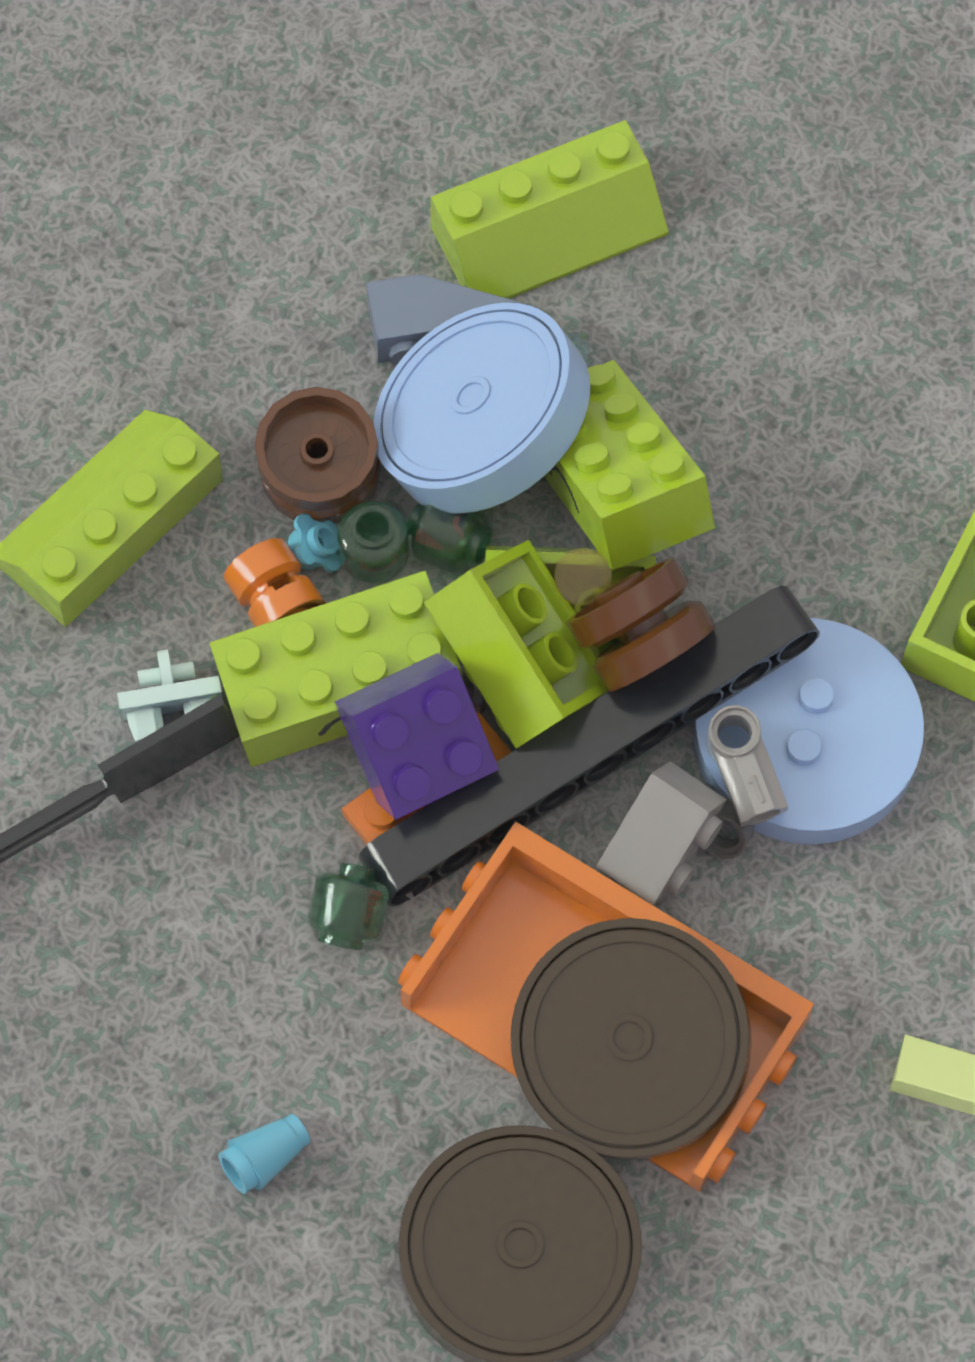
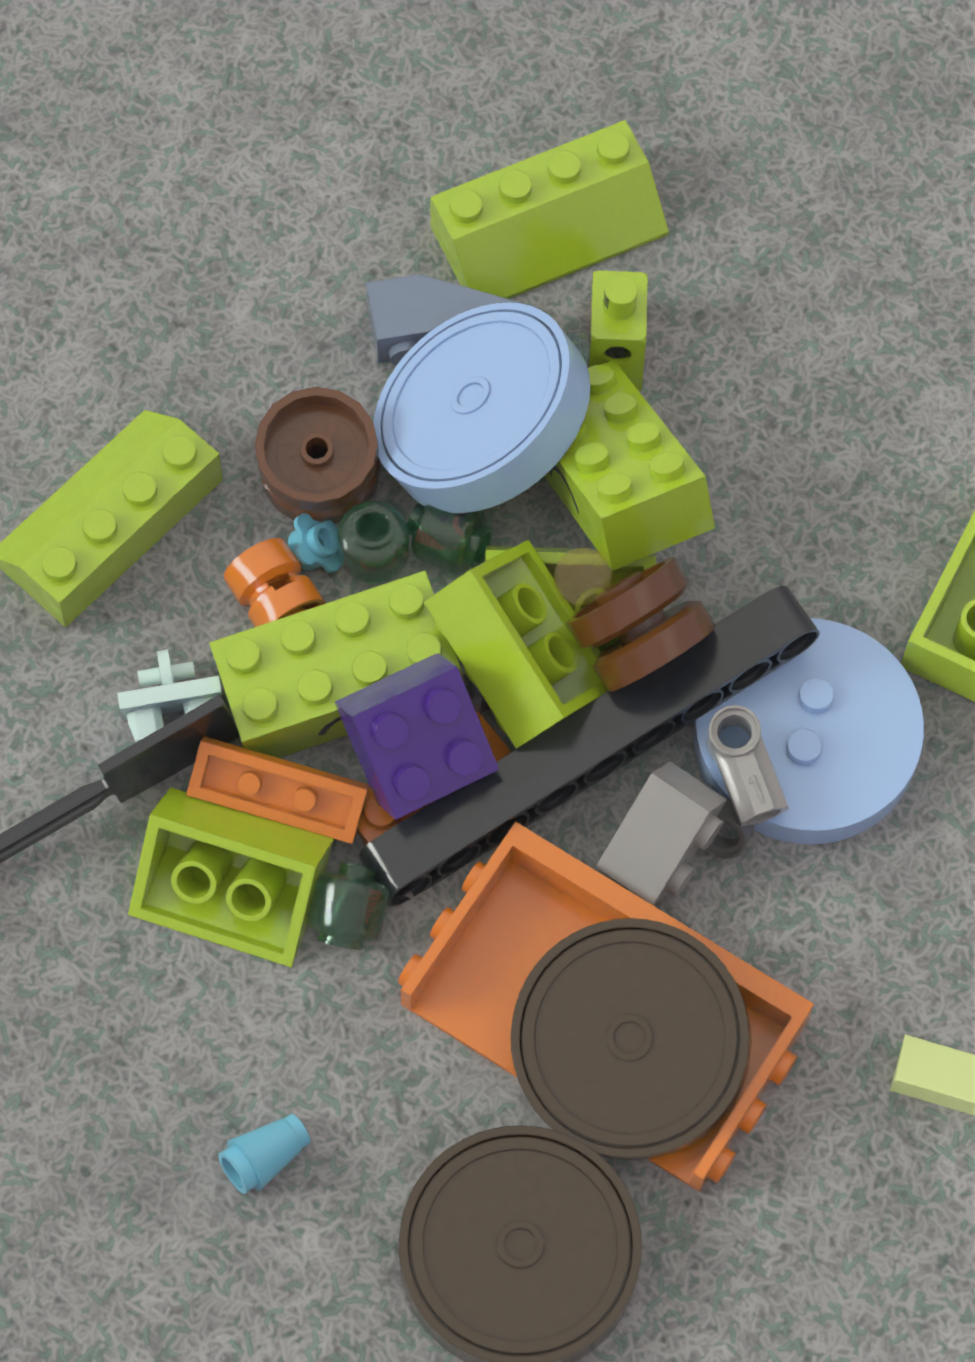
(228, 876): none -> lime slope
(277, 789): none -> orange plate
(619, 320): none -> lime torso

